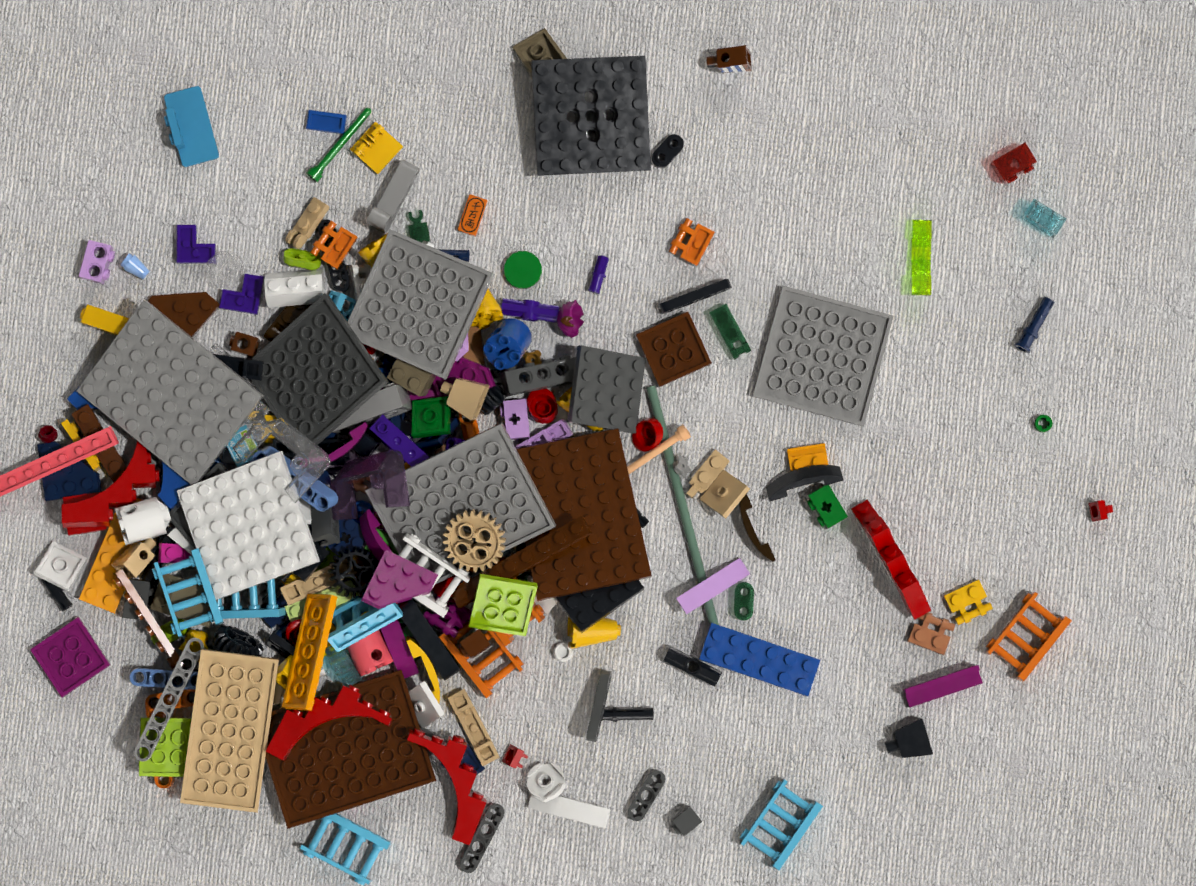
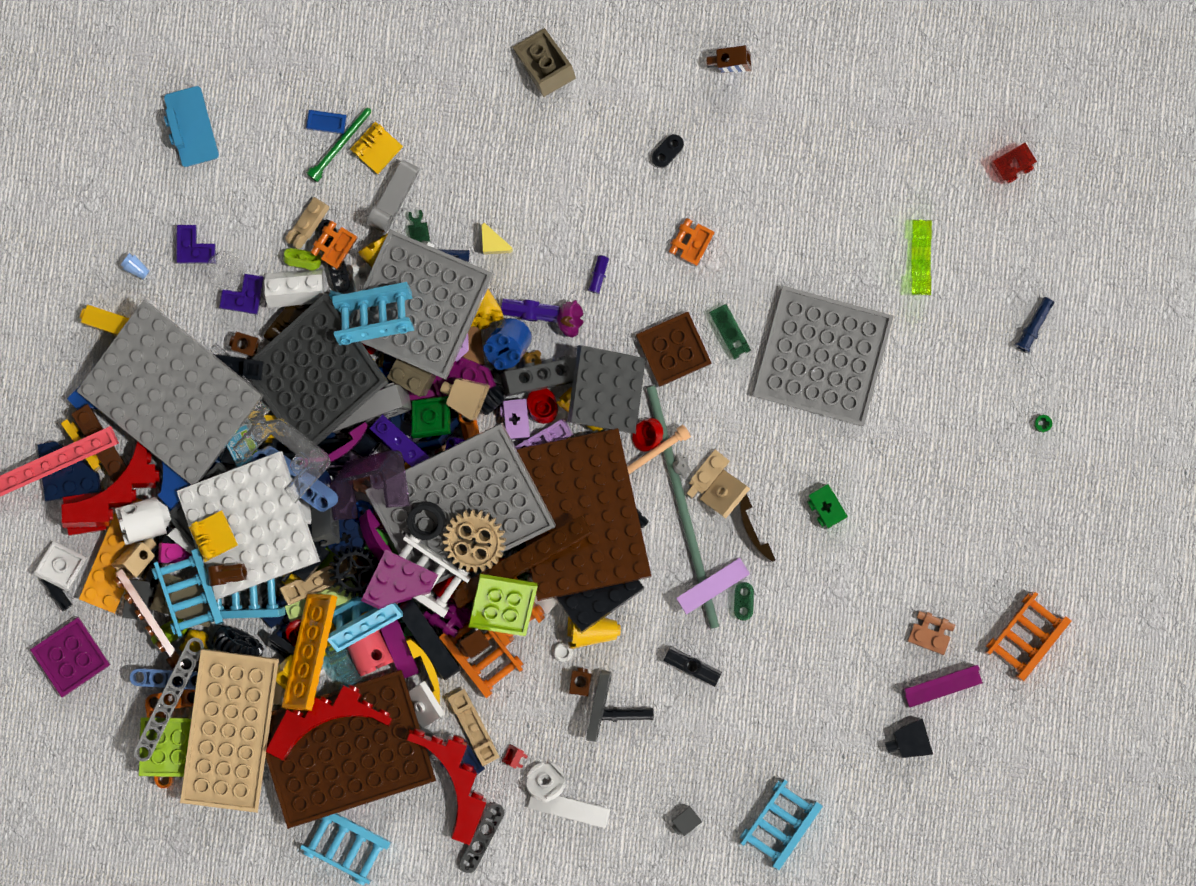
(47, 434): dark red plate -> none
(91, 261): lavender brick -> none
(186, 310): reddish brown plate -> none
(213, 535): none -> yellow hinge
(222, 574): none -> reddish brown piece
(369, 298): none -> medium azure fence
(415, 531): none -> black tyre
(472, 215): orange tile -> none
(493, 242): none -> light yellow slope
(523, 270): green tile -> none
(583, 691): none -> reddish brown brick
(616, 86): black plate -> none
(634, 805): dark grey beam -> none
(695, 296): black beam -> none
(759, 659): blue plate -> none
(801, 477): black slope -> none
(807, 456): light orange plate -> none
(892, 558): red arch -> none
(966, 596): yellow plate -> none
(1043, 218): clear light blue brick -> none
(1099, 510): red tile -> none

